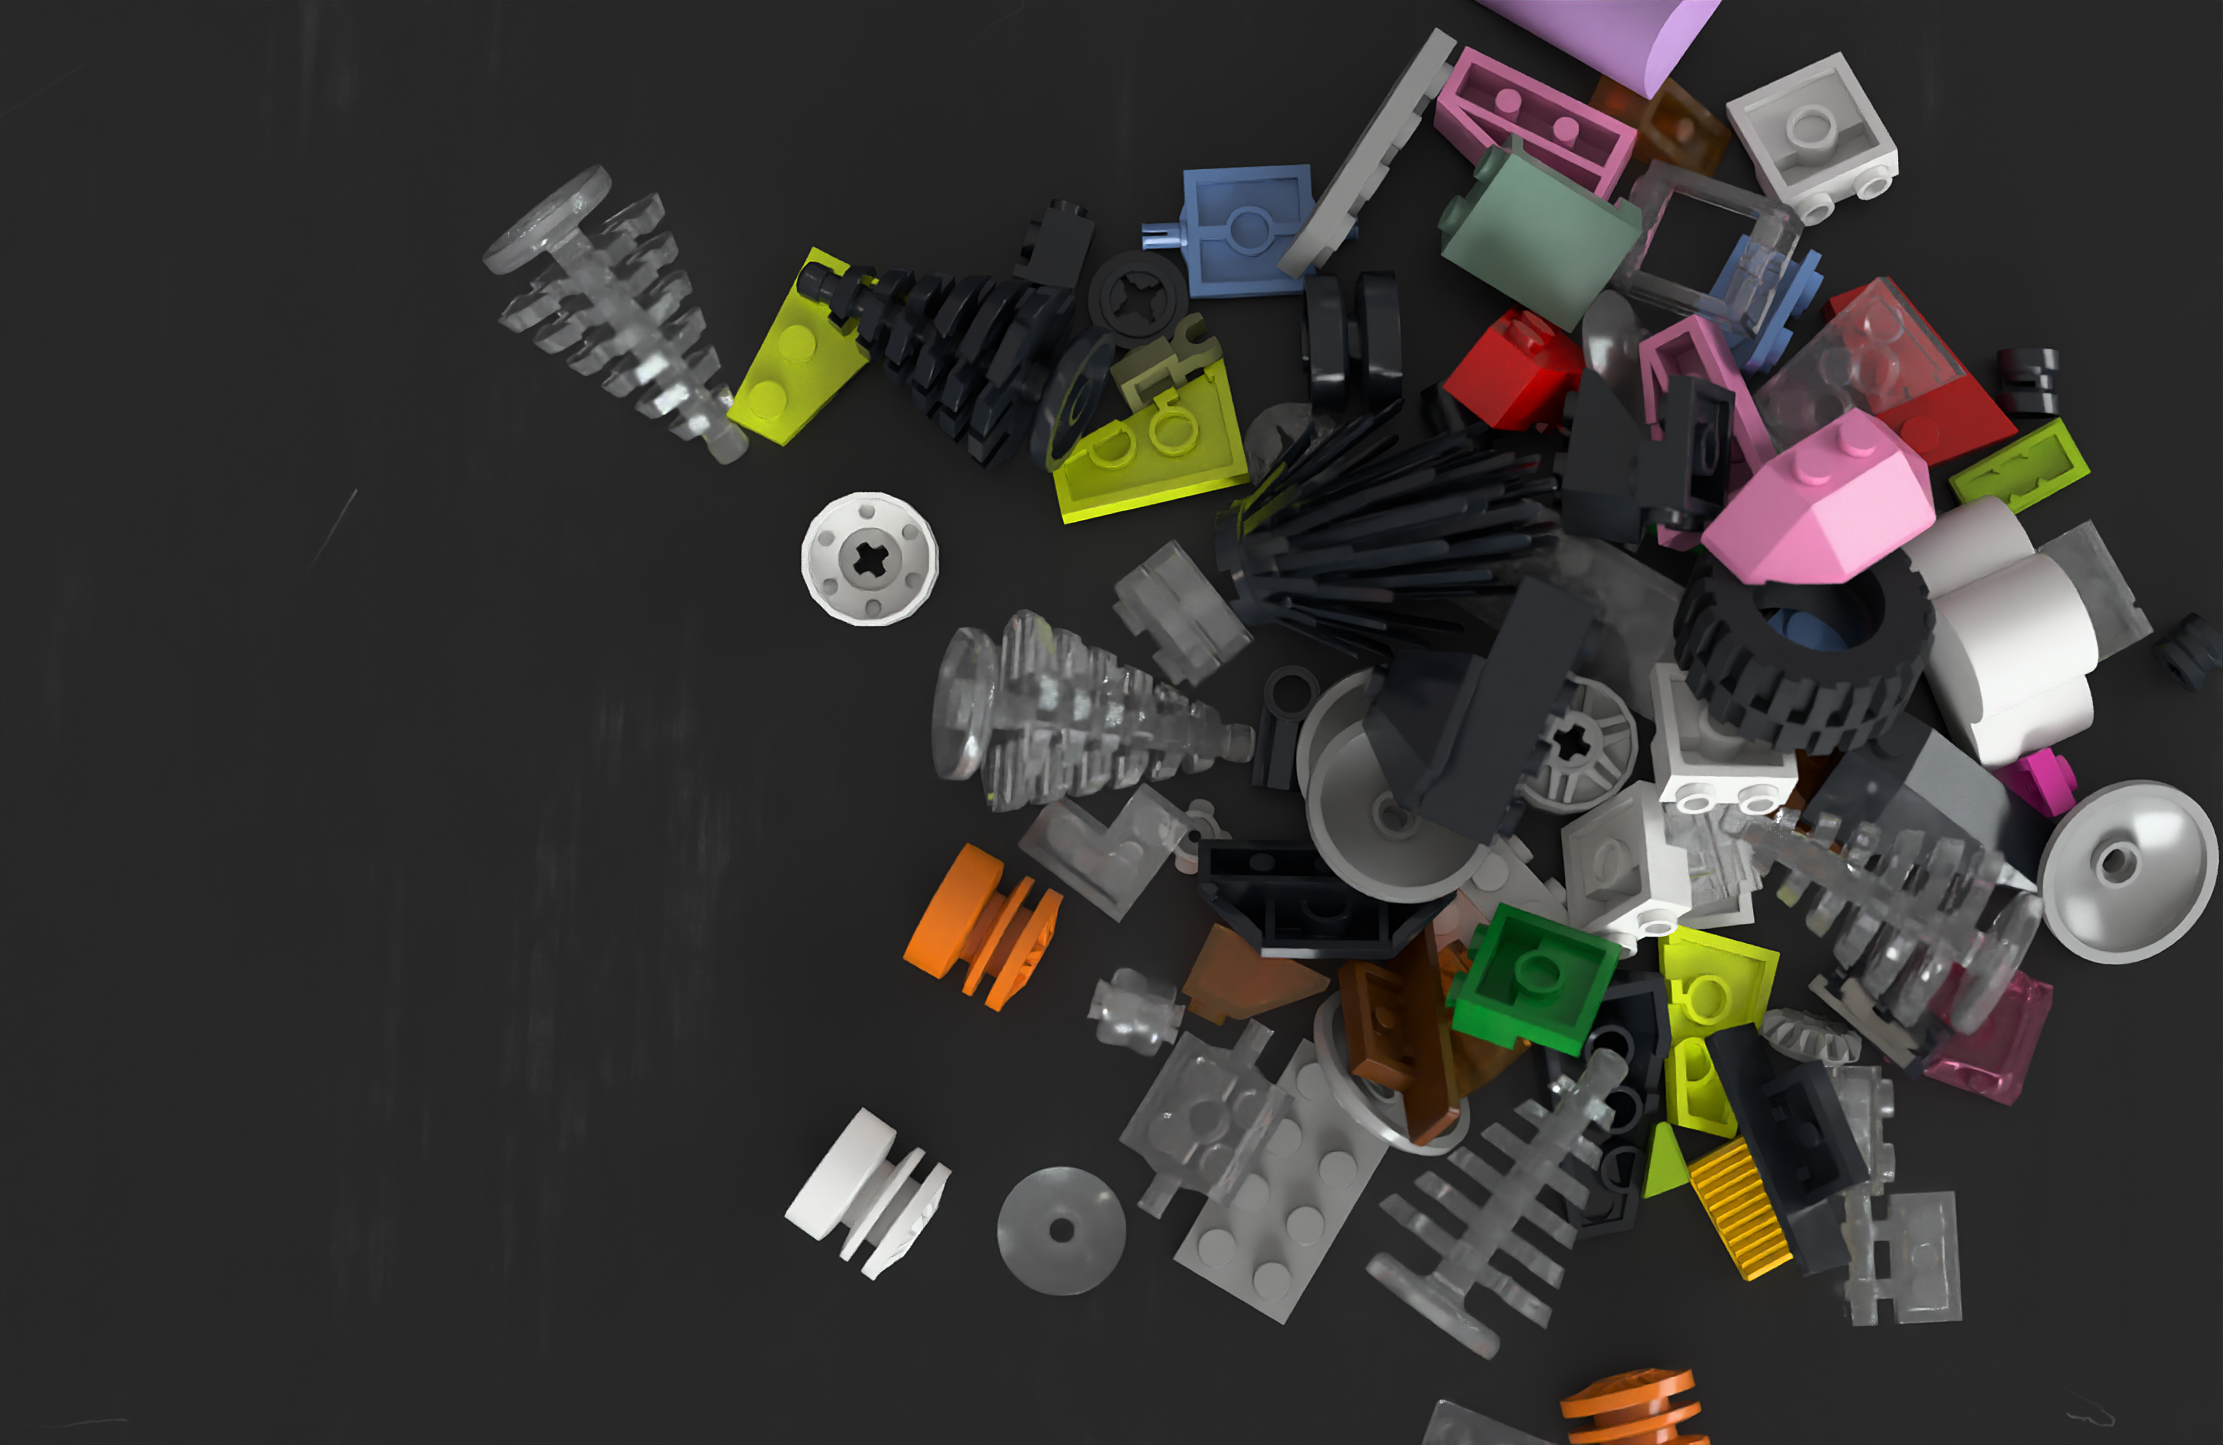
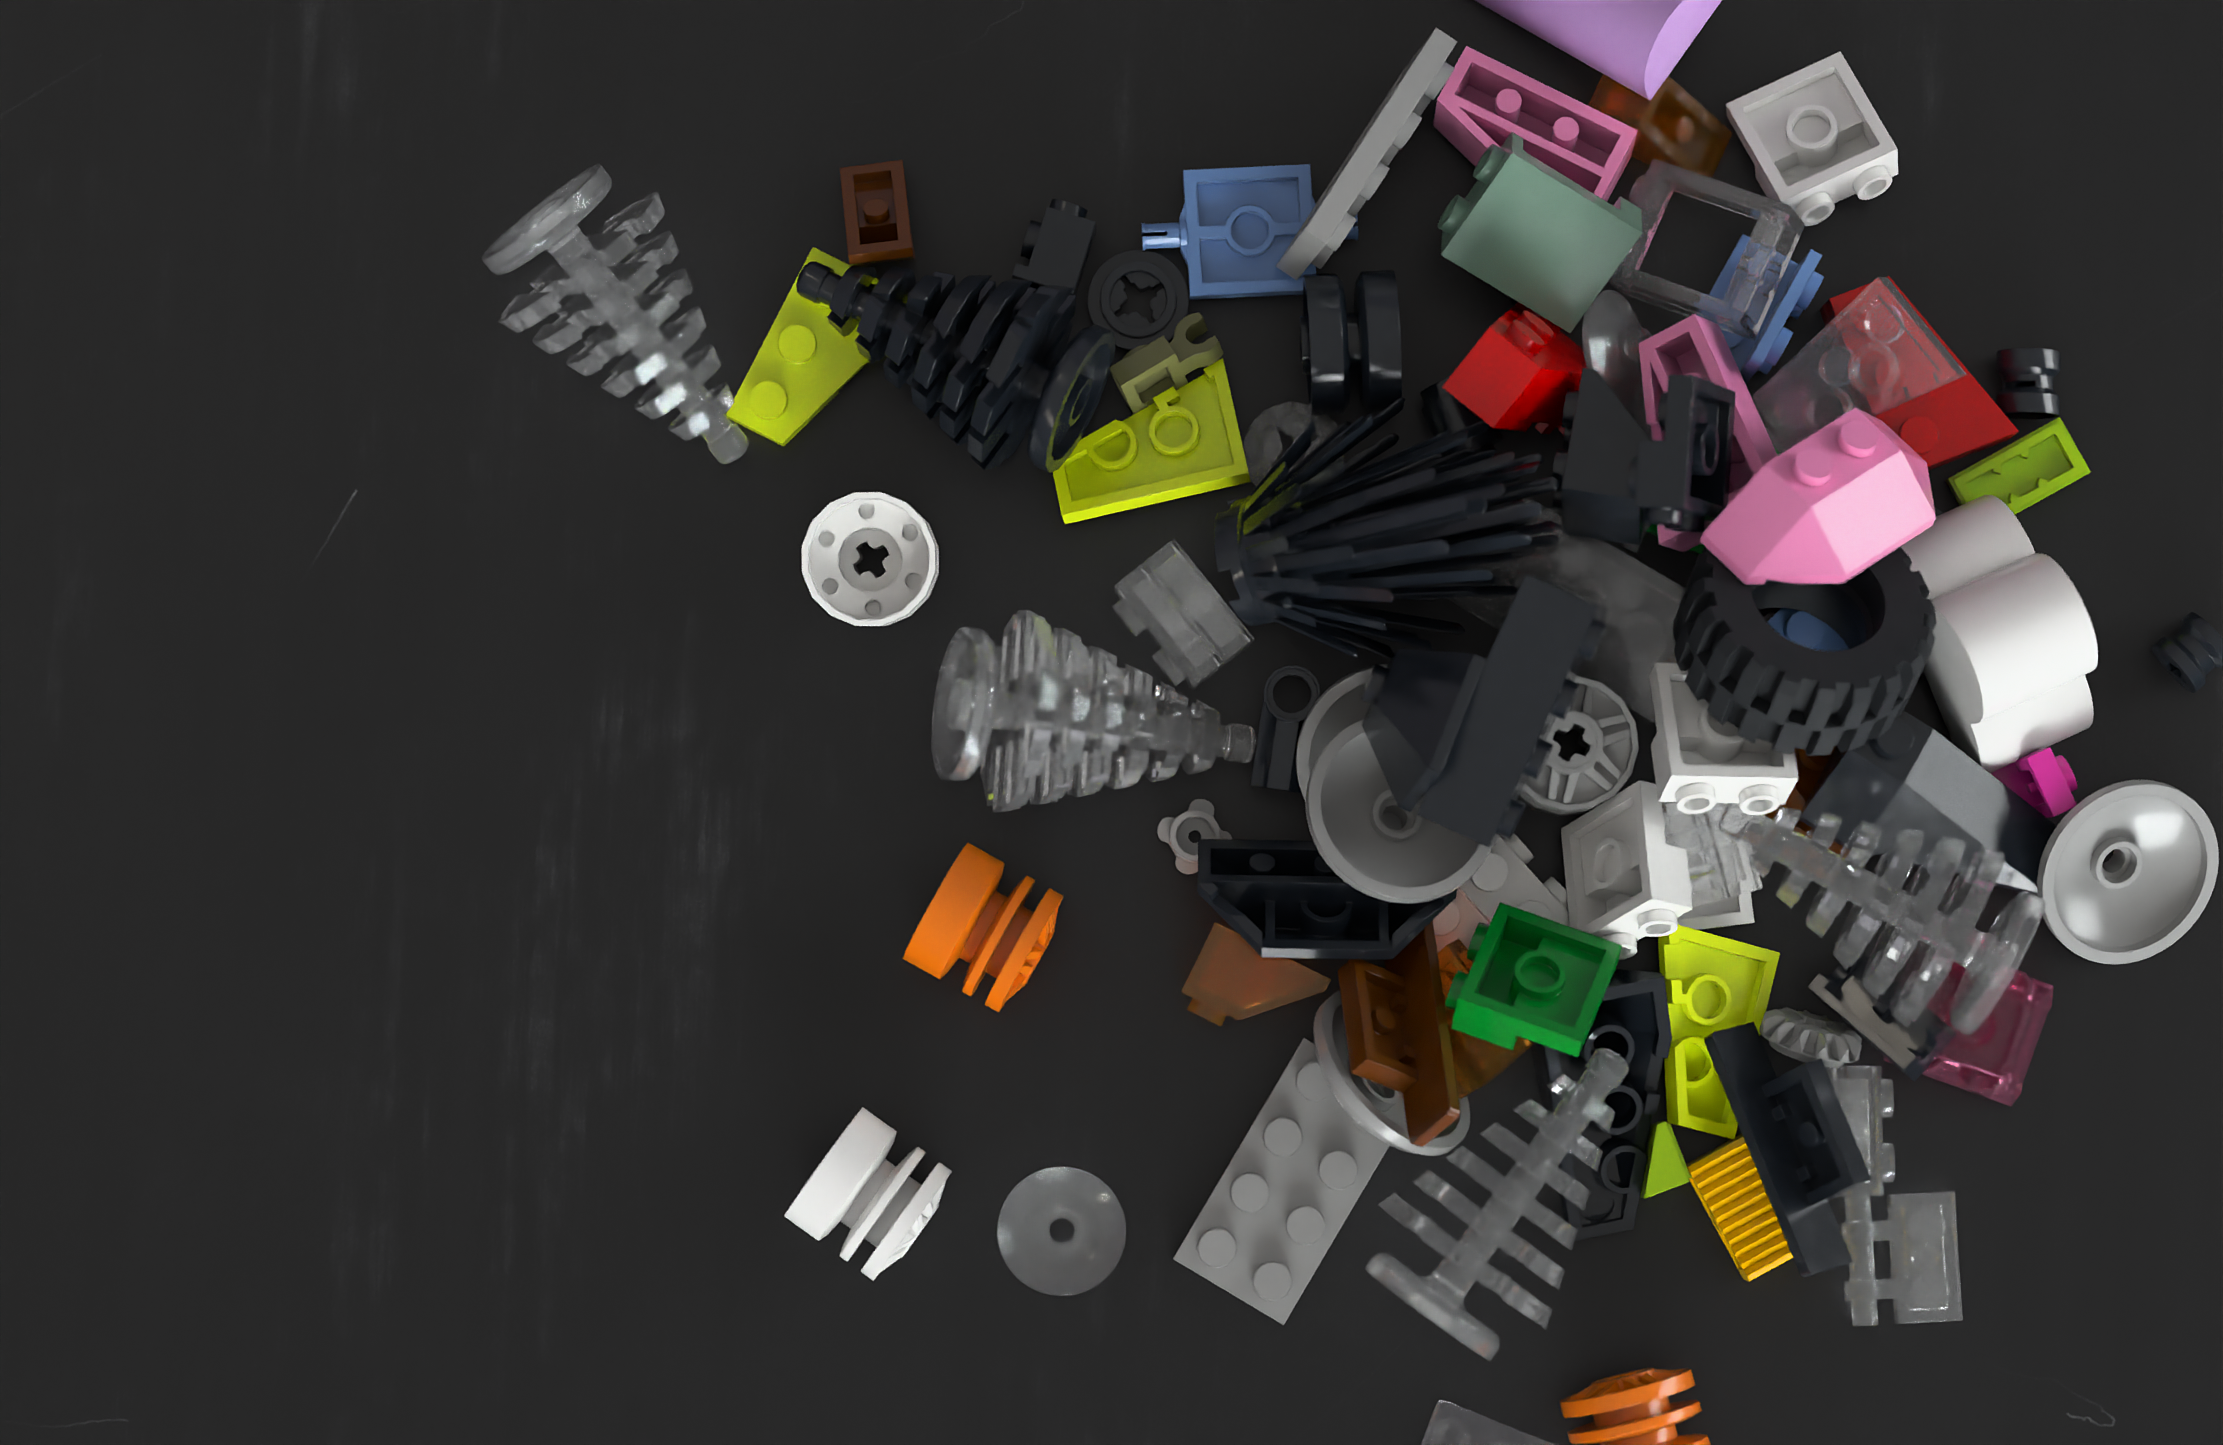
(876, 213): none -> reddish brown slope
(1105, 863): clear plate -> none
(1136, 1011): clear piece -> none
(1206, 1119): clear plate -> none
(2101, 588): clear brick -> none

